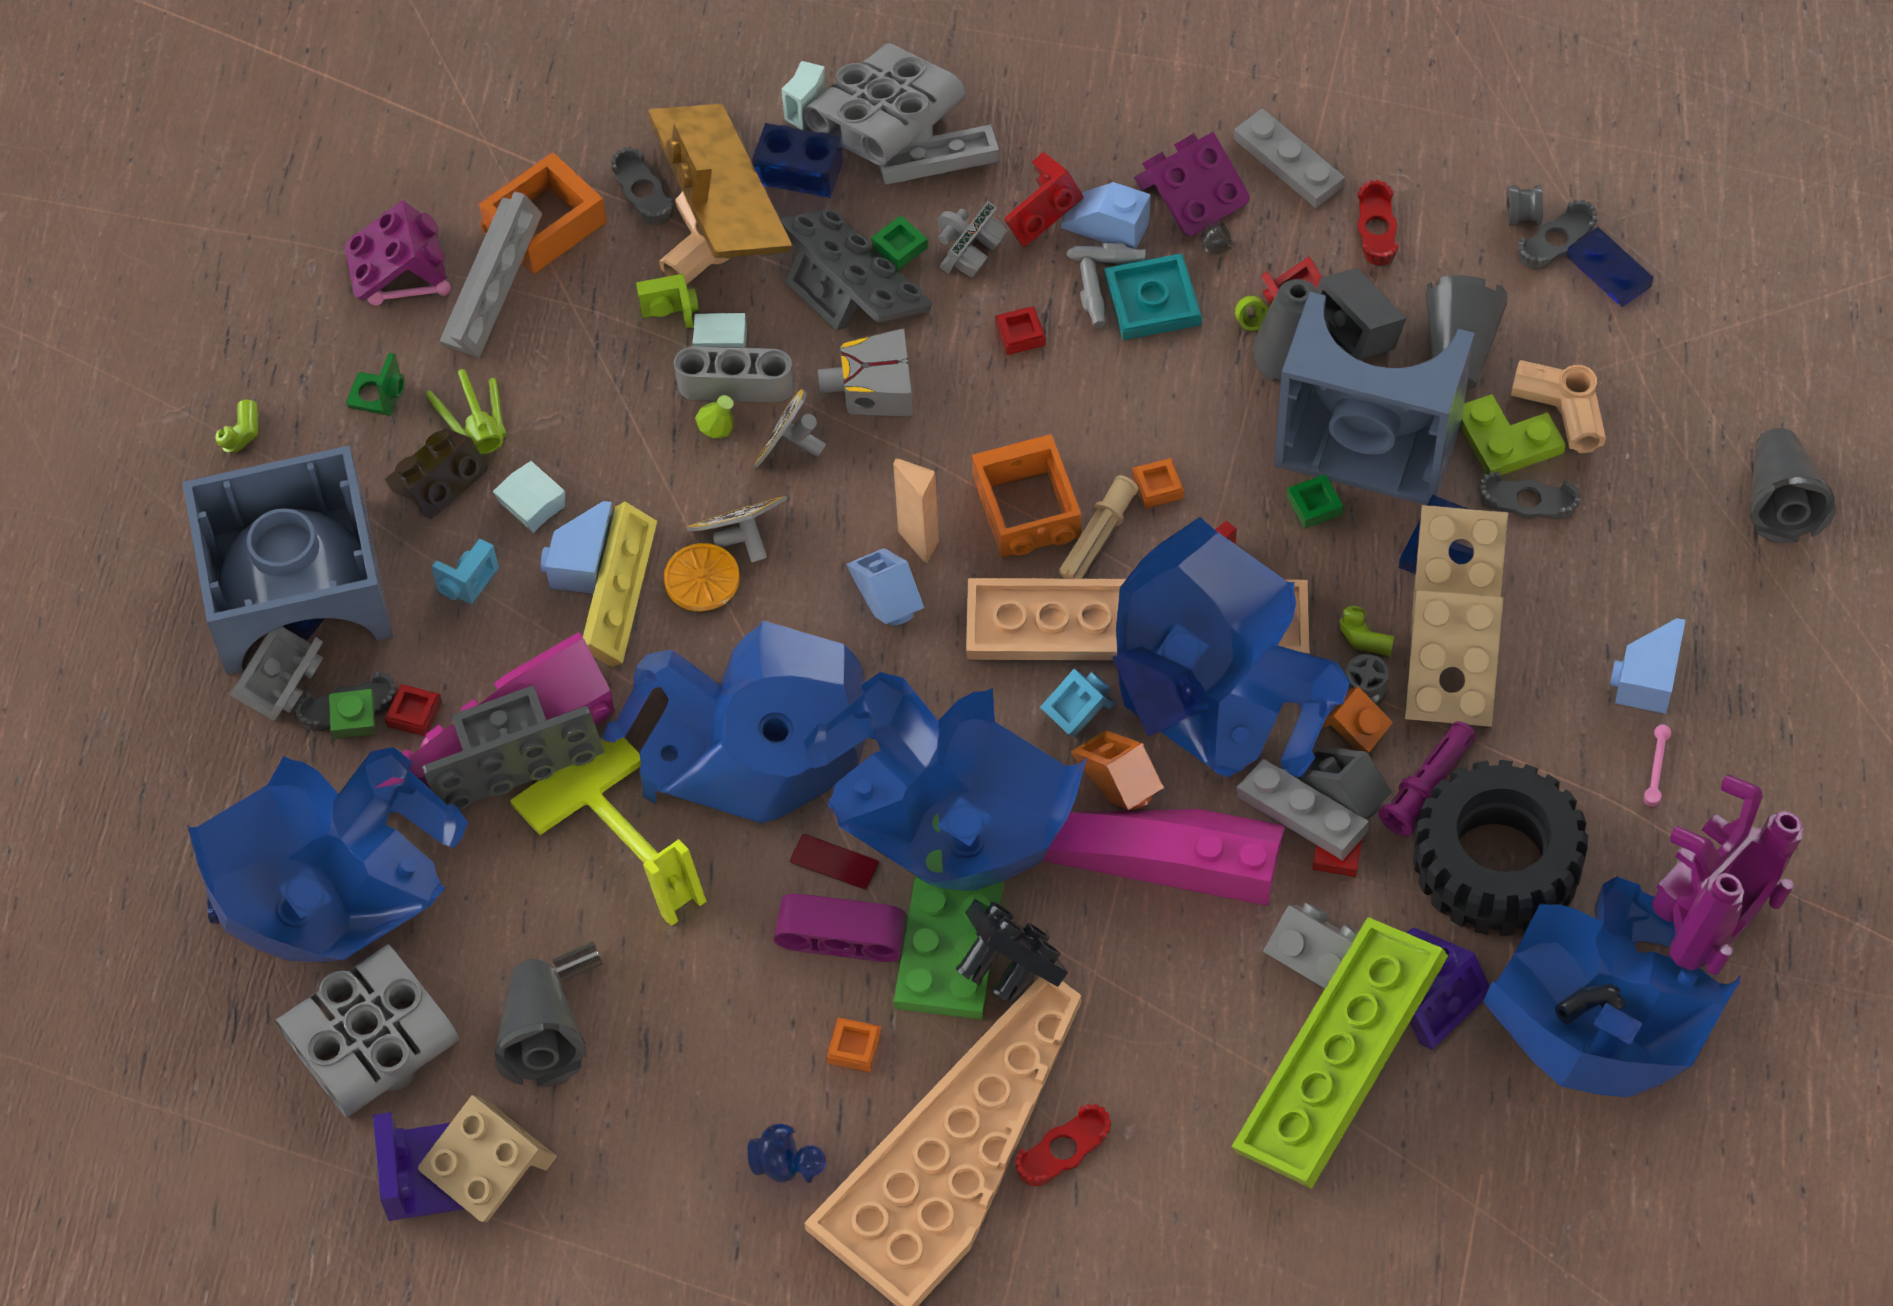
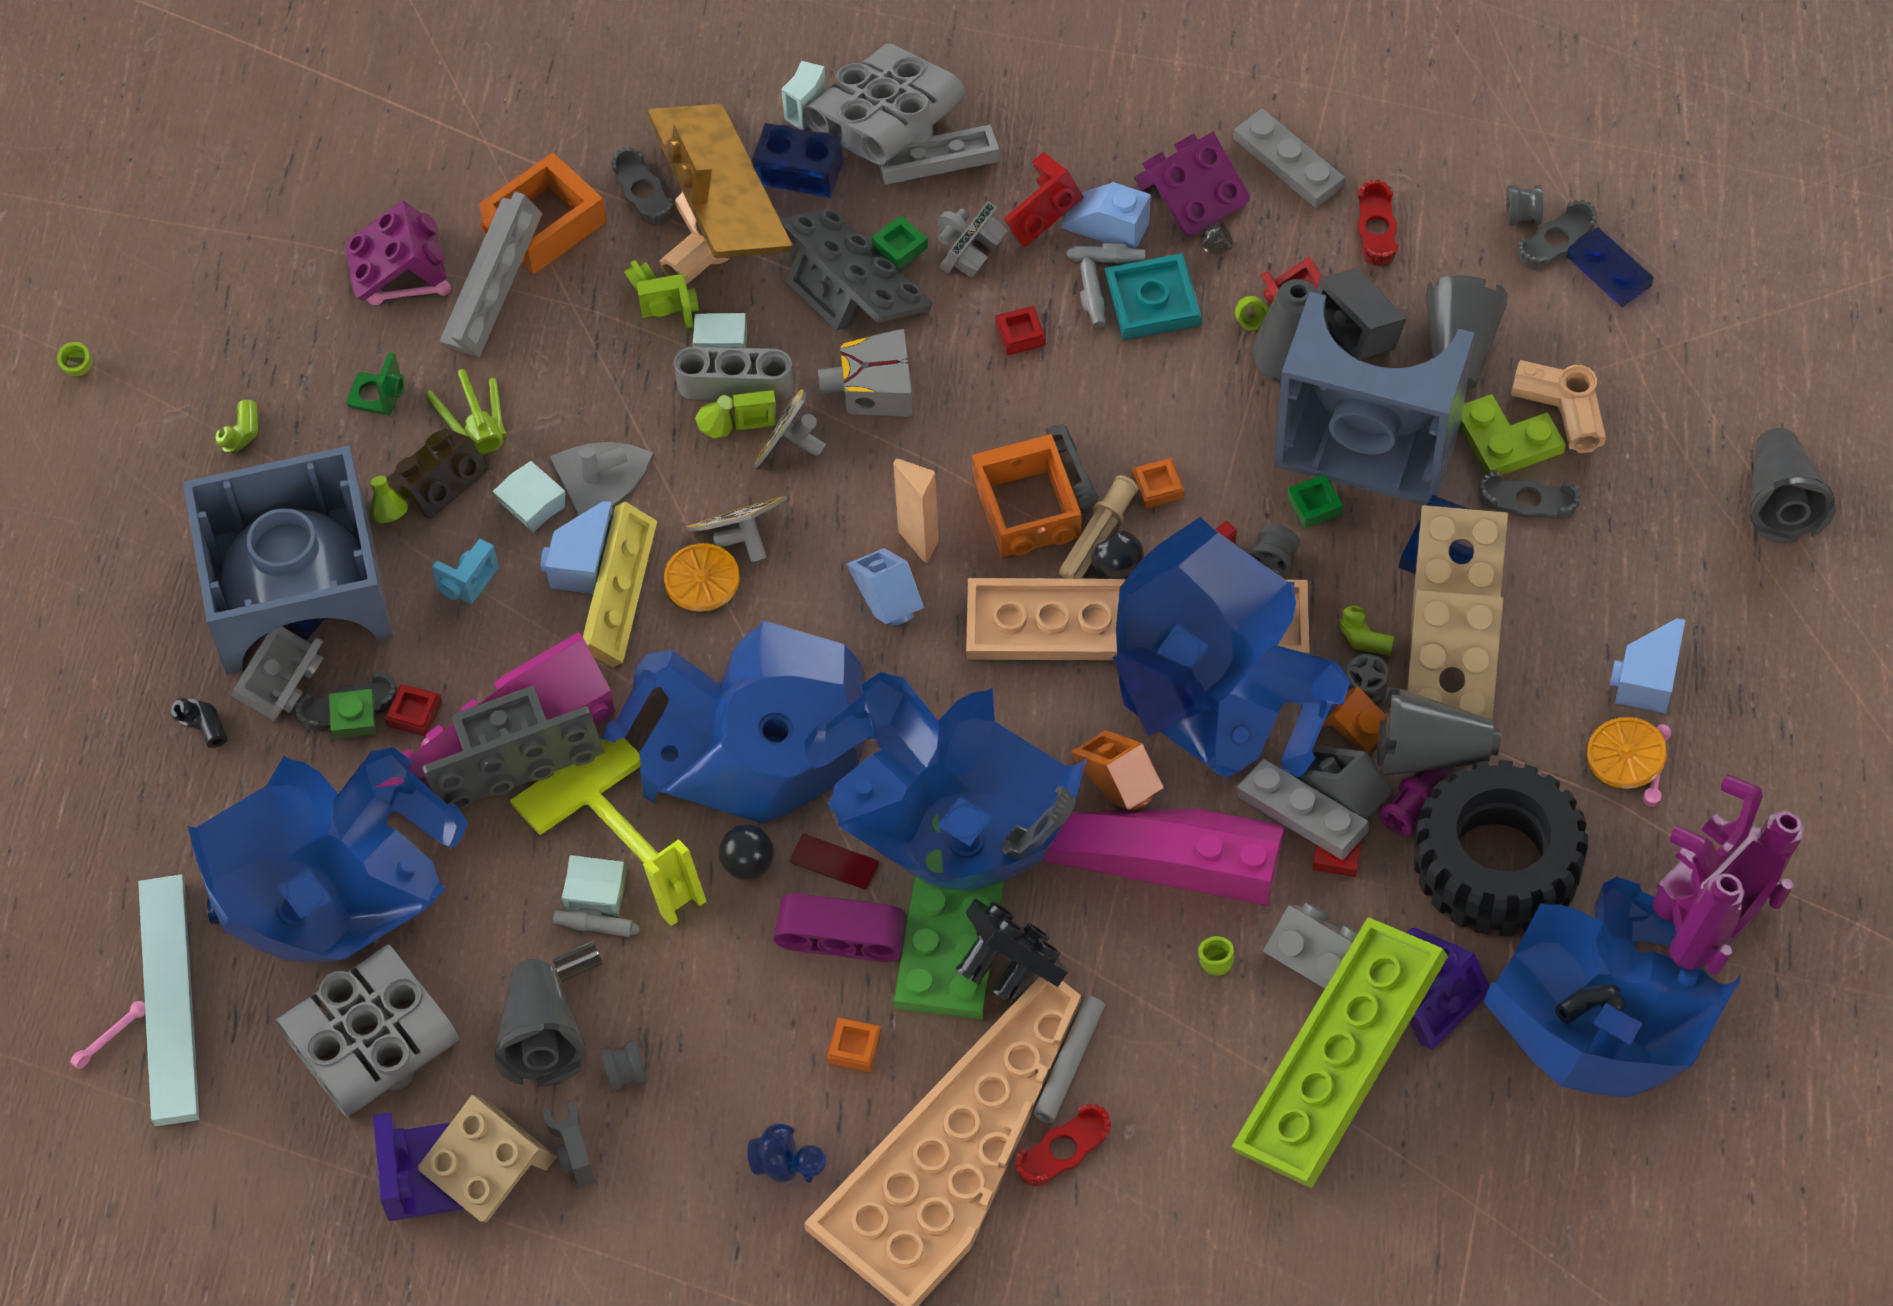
(76, 353): none -> lime hinge
(82, 1057): none -> bright pink hinge
(168, 1001): none -> light aqua tile
(201, 717): none -> black arm
(386, 503): none -> lime rock
(573, 1154): none -> dark grey plate
(593, 920): none -> light grey piece
(594, 885): none -> light aqua piece
(600, 472): none -> light grey shield
(623, 1065): none -> dark grey wheel
(639, 273): none -> lime plate
(746, 852): none -> black piece
(754, 410): none -> lime tile
(1023, 841): none -> dark grey piece
(1069, 1059): none -> light grey piece
(1077, 701): medium azure bracket -> none
(1084, 490): none -> dark grey piece
(1117, 555): none -> black piece
(1216, 955): none -> lime hinge
(1275, 547): none -> dark grey wheel
(1431, 735): none -> dark grey cone
(1626, 752): none -> light orange wheel

